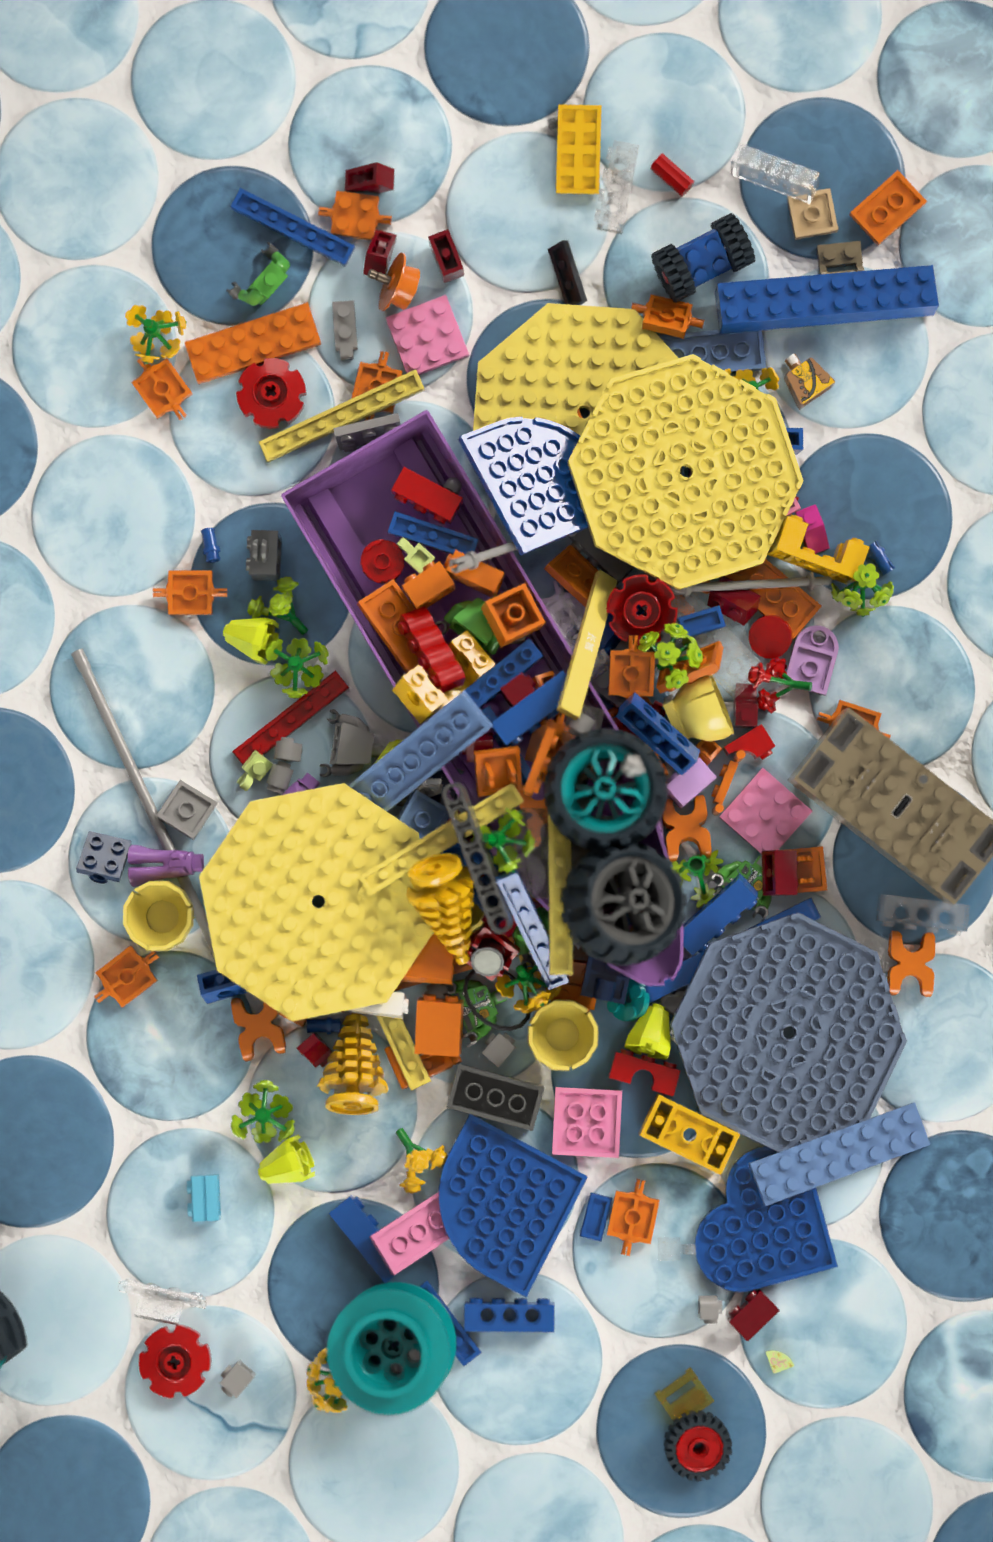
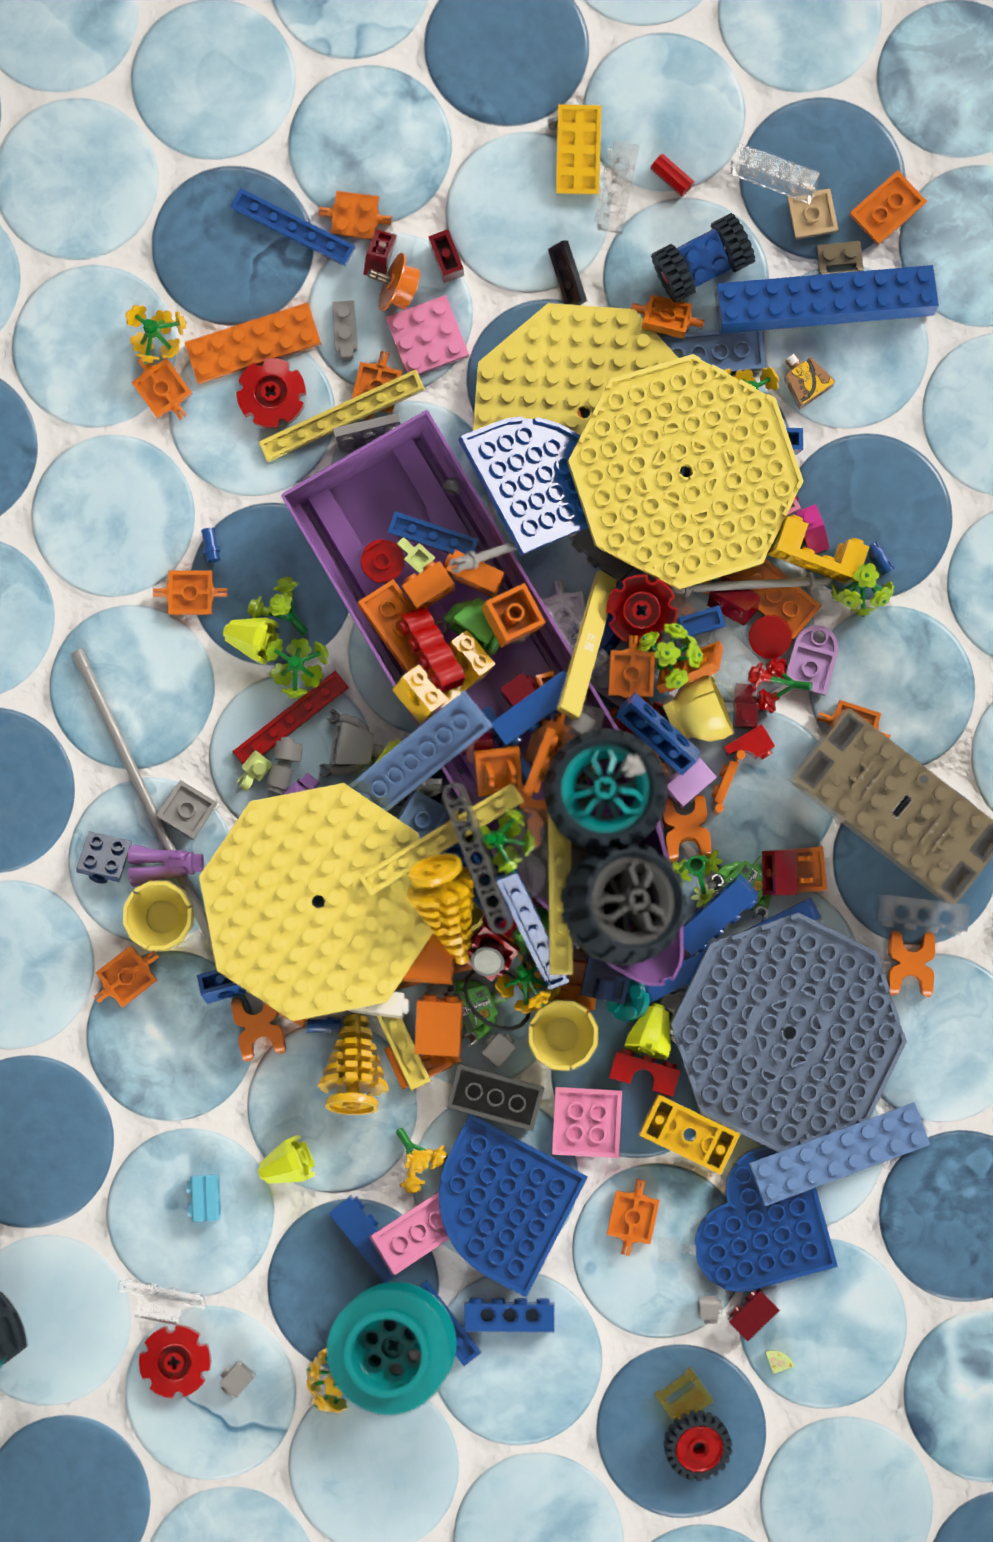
(264, 555): dark grey brick -> none
(264, 1126): lime plant -> none
(266, 282): bright green torso -> none
(315, 1050): dark red arch -> none
(369, 178): dark red arch -> none
(426, 496): red brick -> none
(516, 662): blue brick -> none
(573, 573): orange plate -> none
(595, 1216): blue tile -> none
(708, 751): orange brick -> none
(765, 813): bright pink plate -> none

